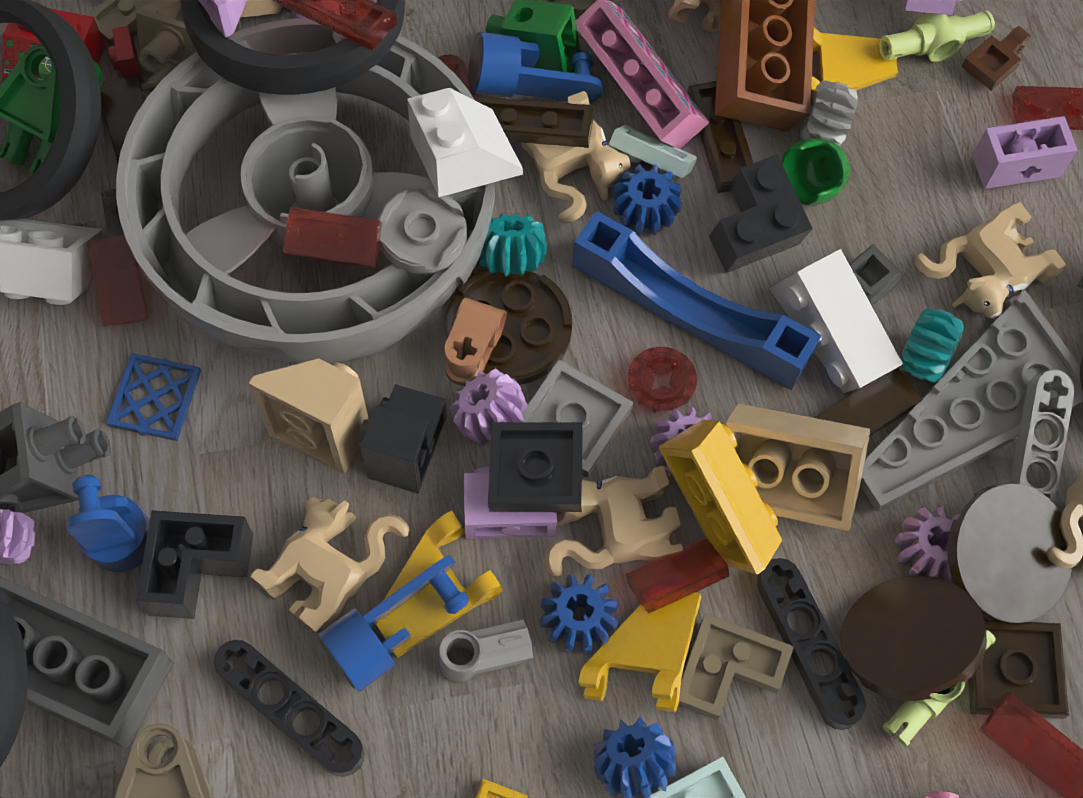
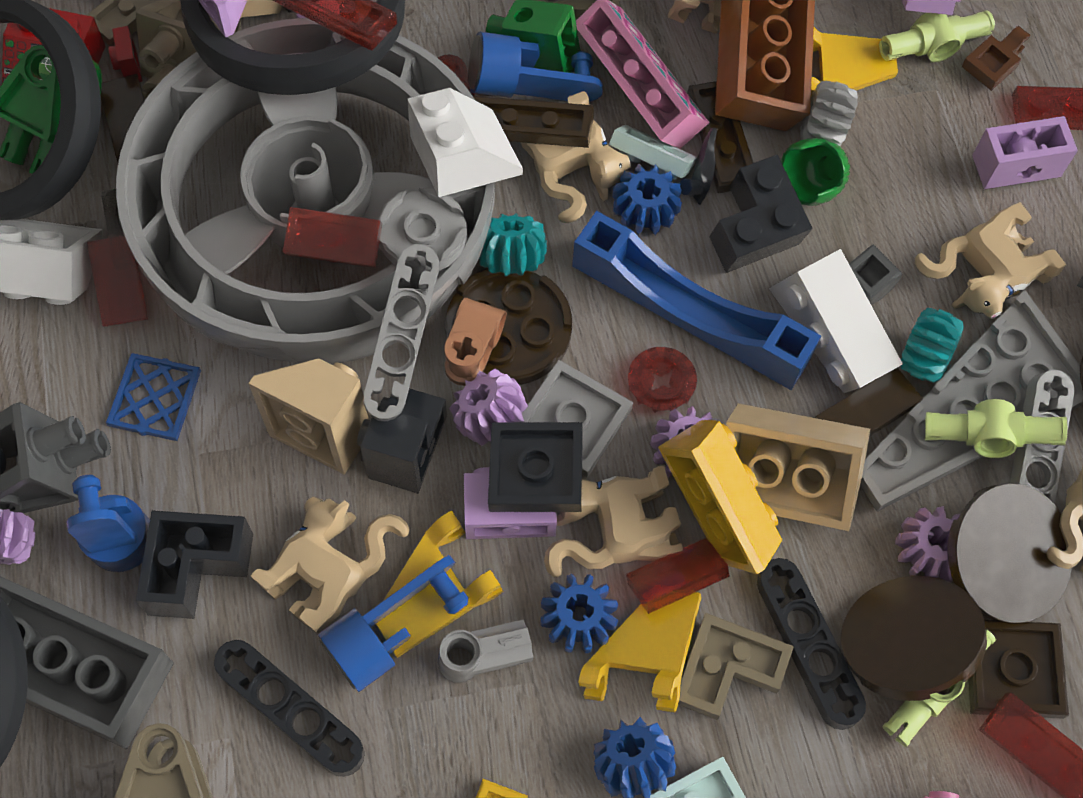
(397, 331): none -> light grey beam
(703, 170): none -> black bar
(996, 428): none -> yellowish green pin

